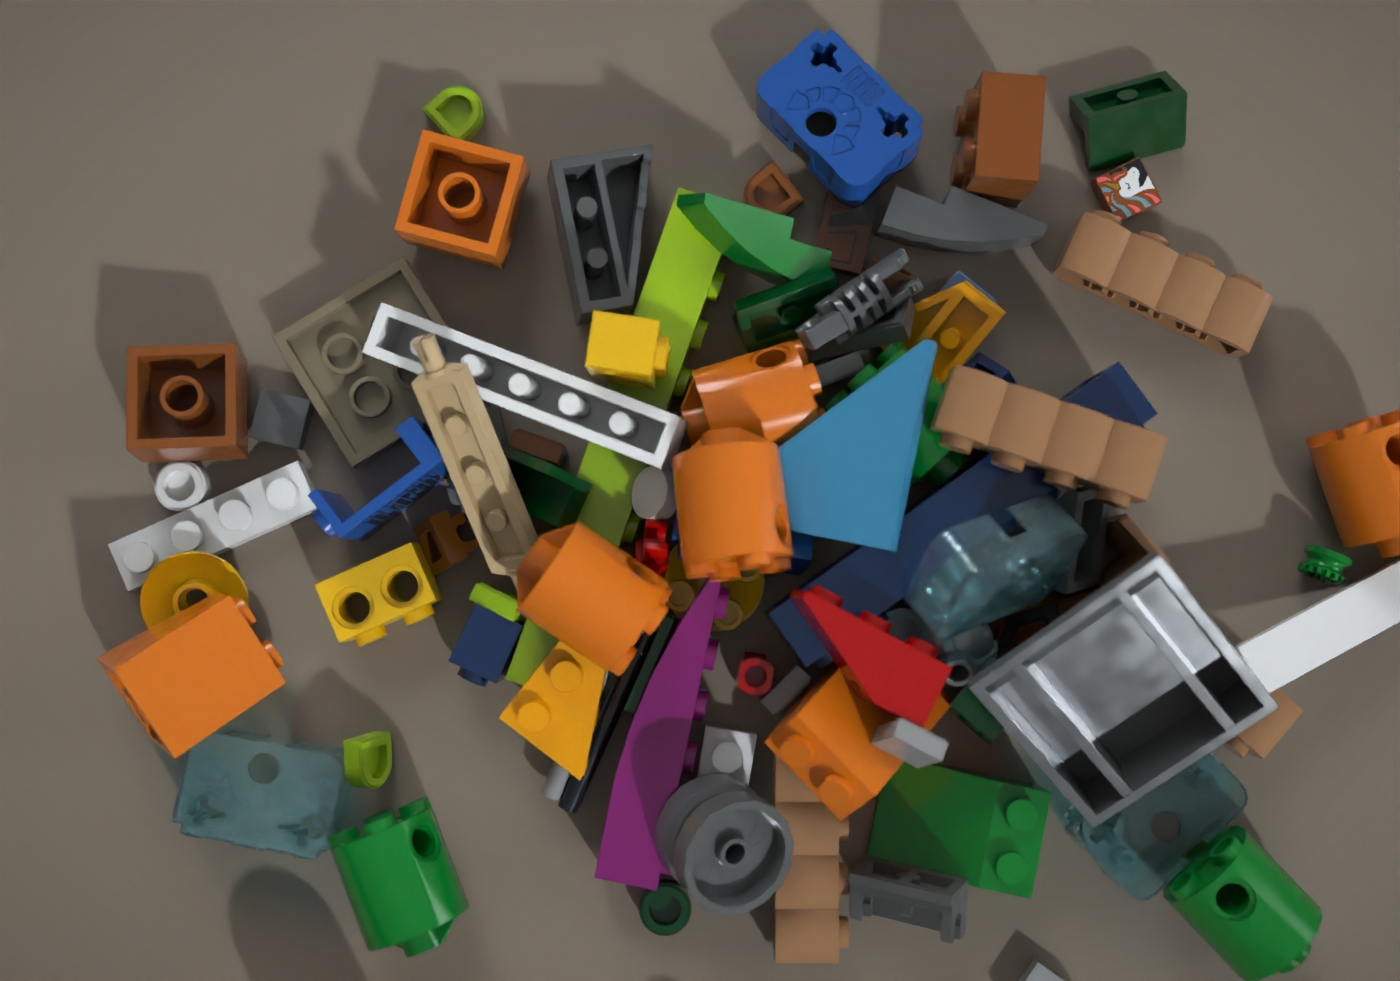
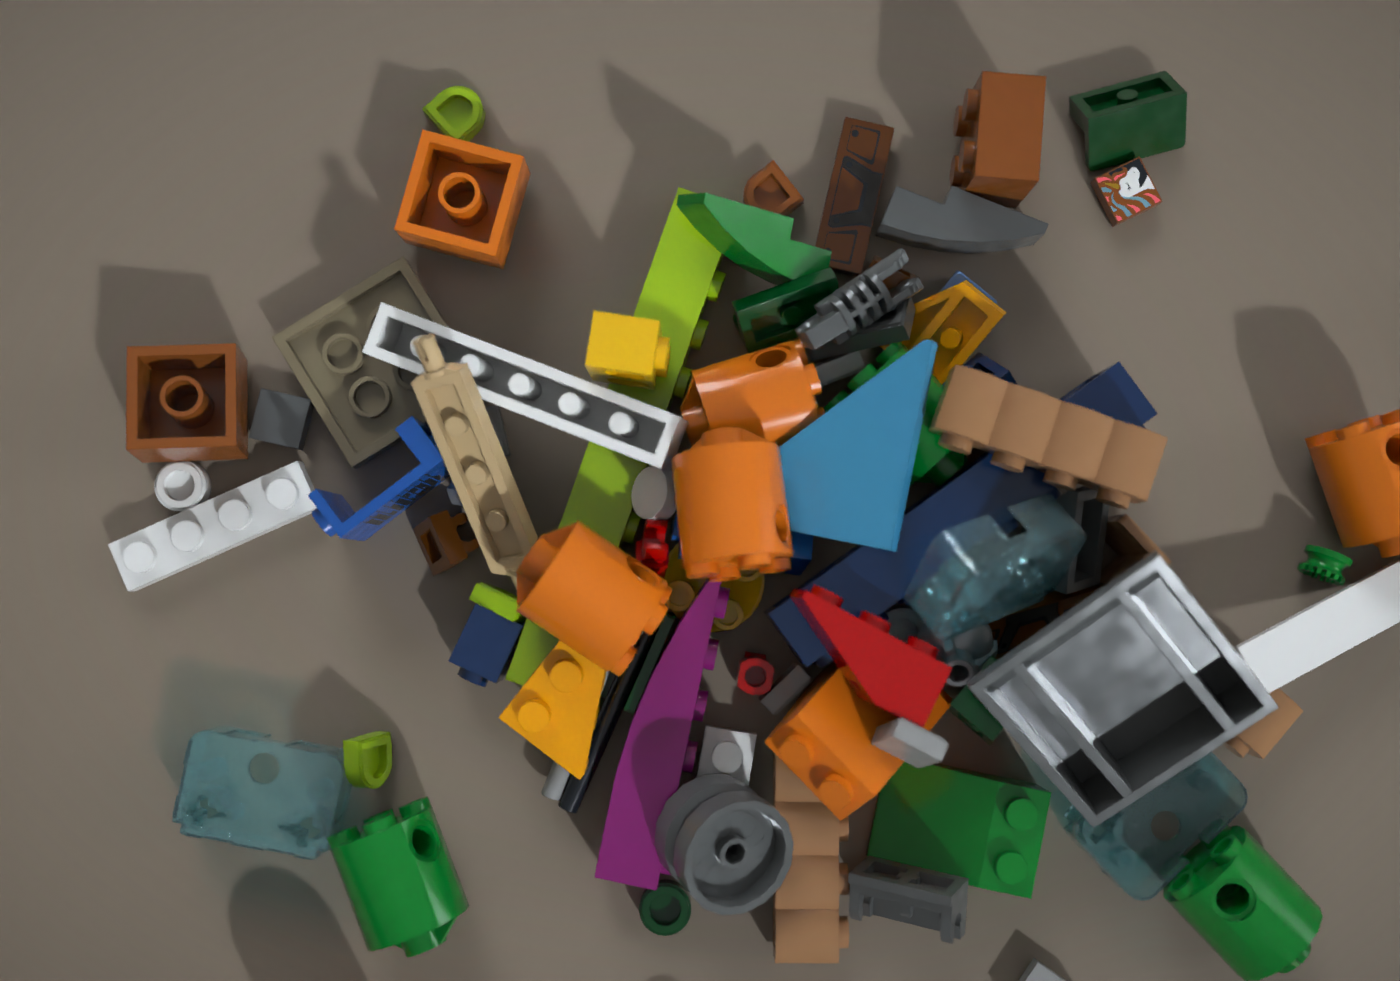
(171, 580): yellow dish -> none
(194, 671): orange slope -> none
(377, 583): yellow brick -> none
(539, 447): dark orange tile -> none
(546, 489): dark green panel -> none
(599, 226): dark grey wedge -> none
(857, 154): blue axle -> none
(1161, 285): medium nougat brick -> none

